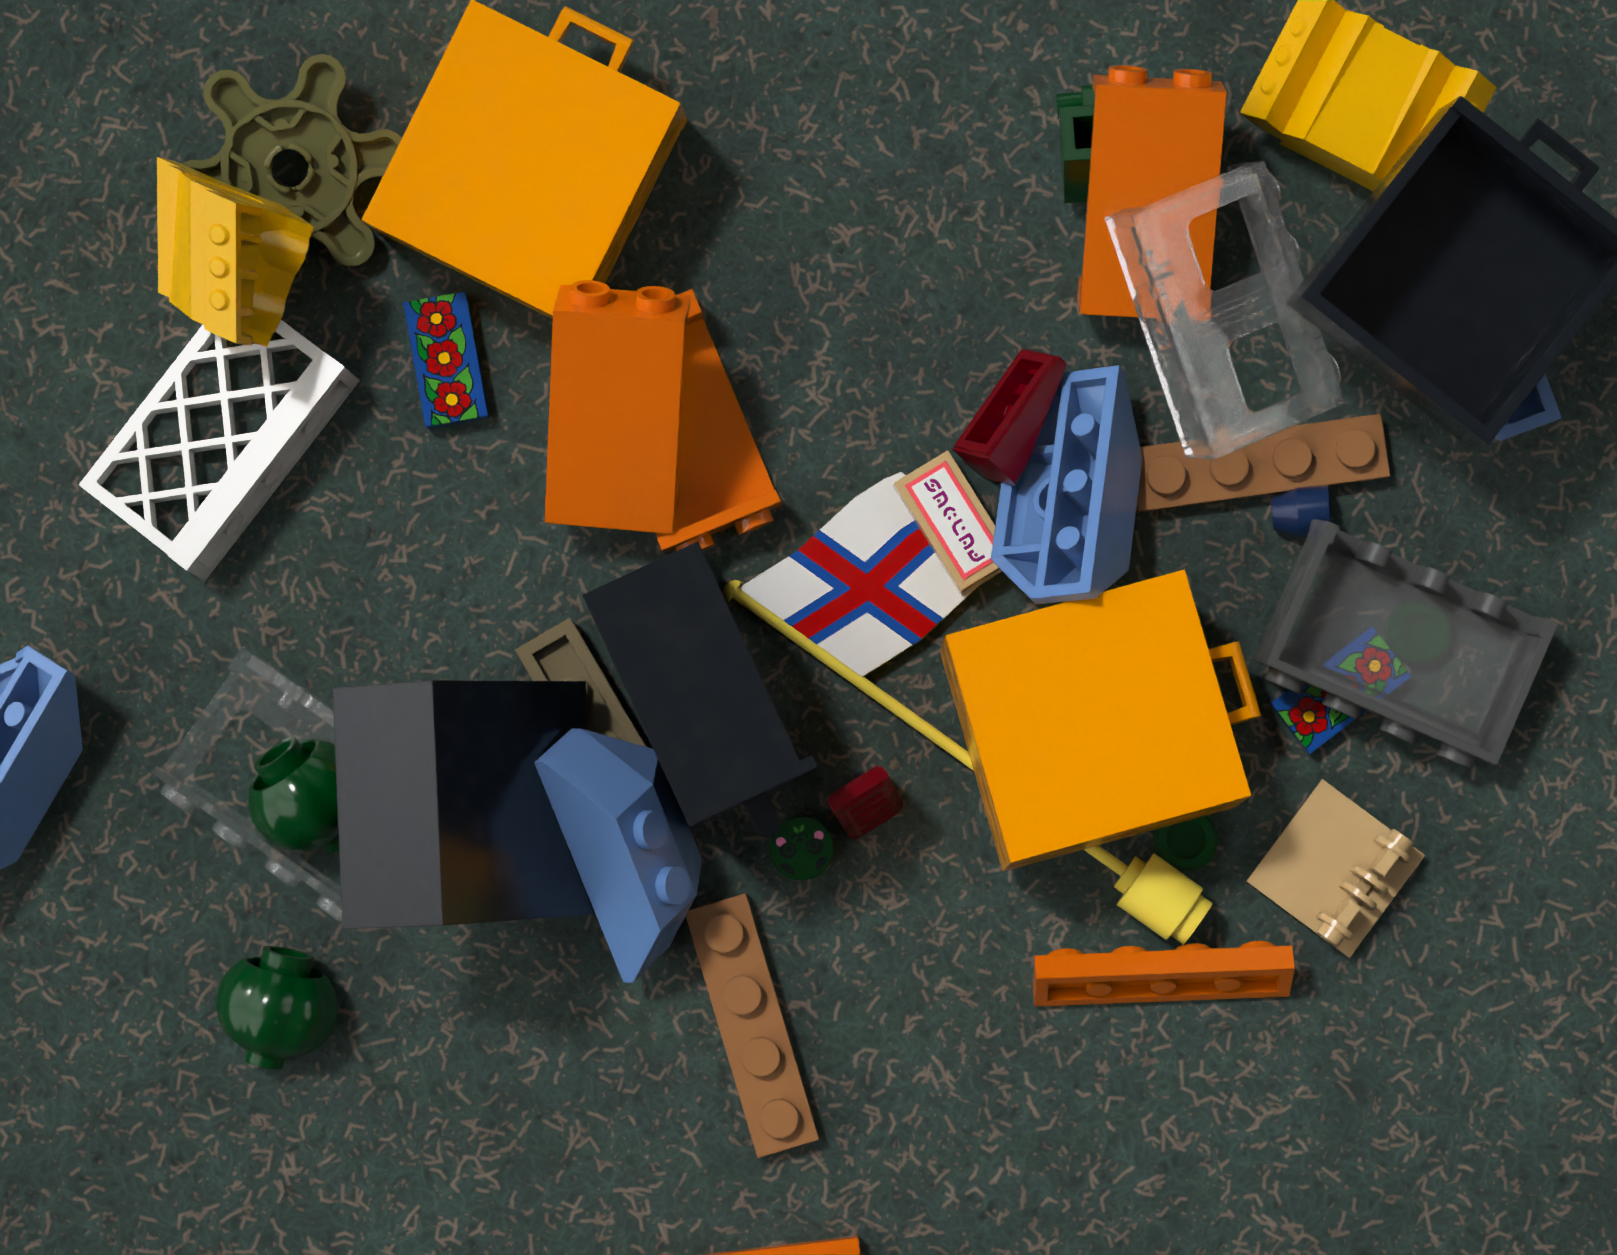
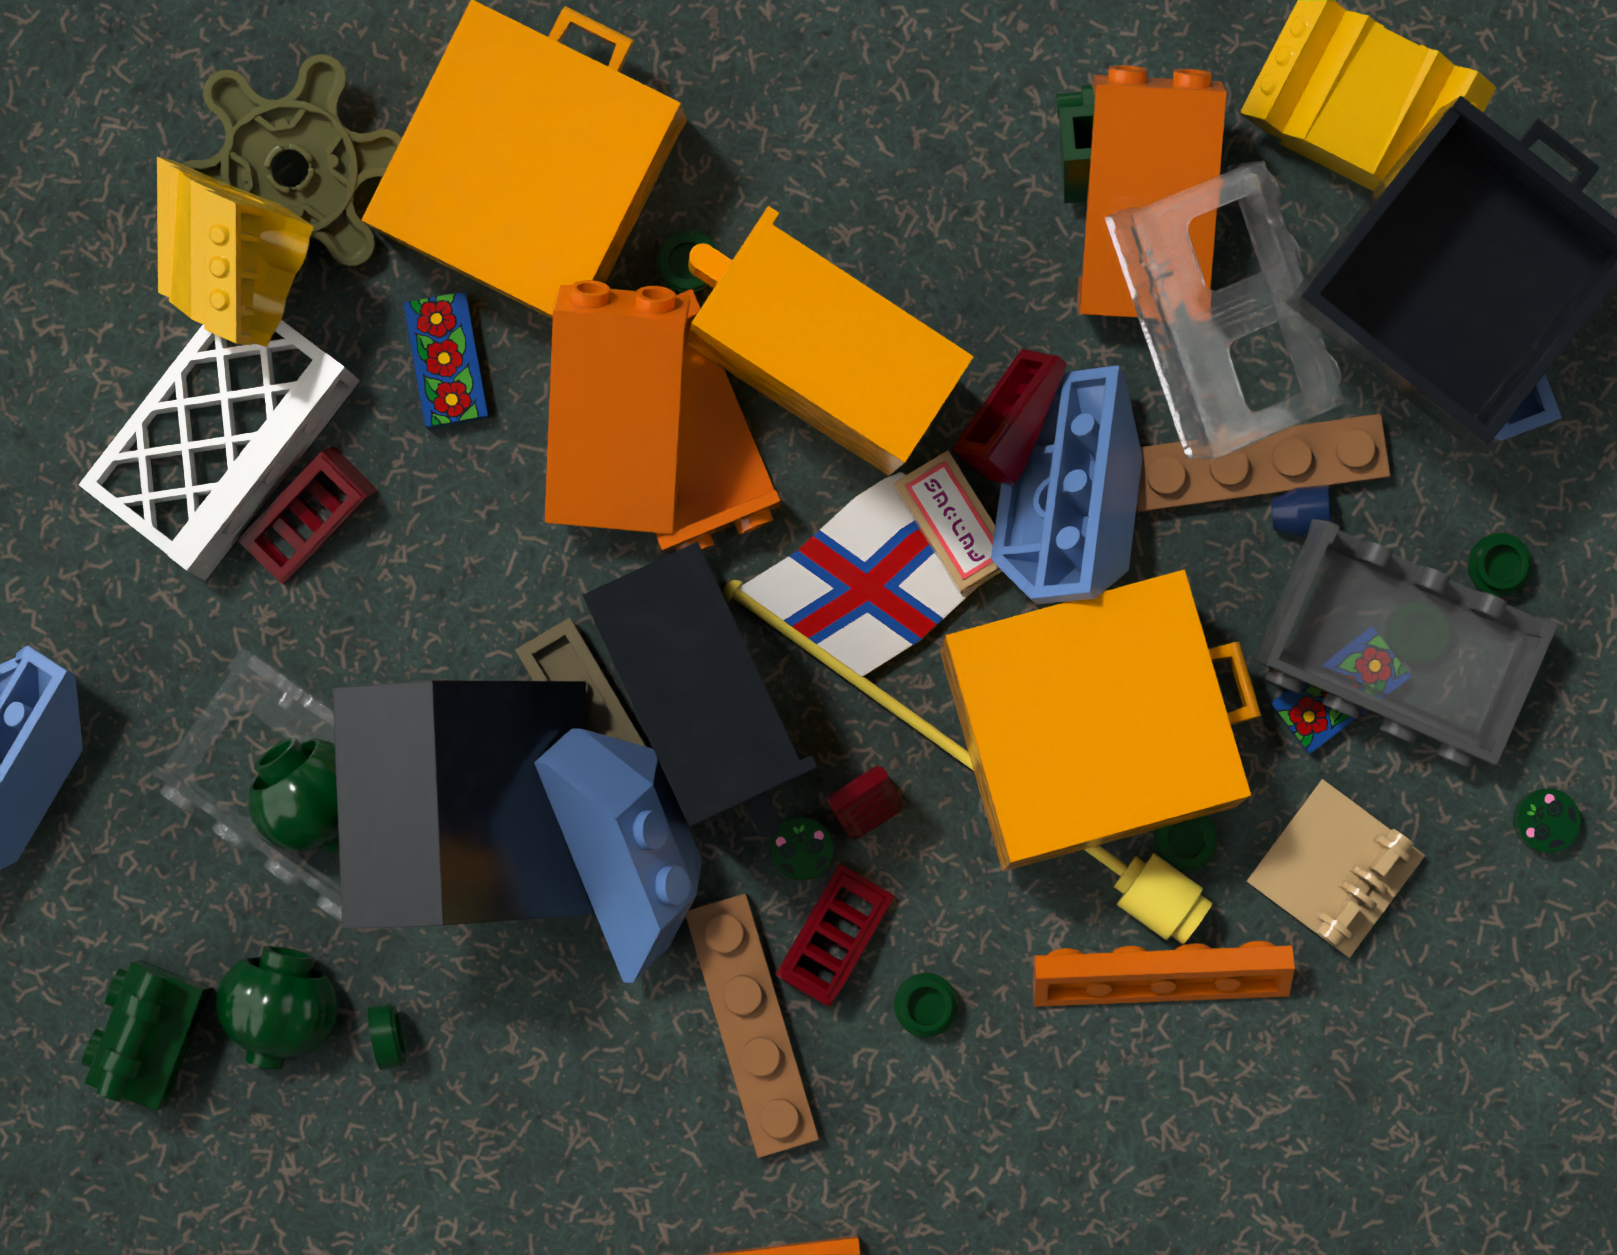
(145, 1034): none -> dark green brick
(345, 476): none -> dark red slope
(386, 1036): none -> dark green tile
(673, 261): none -> dark green tile
(805, 980): none -> dark red slope
(823, 344): none -> light orange container
(925, 1005): none -> dark green plate
(1499, 564): none -> dark green plate
(1546, 820): none -> dark green tile

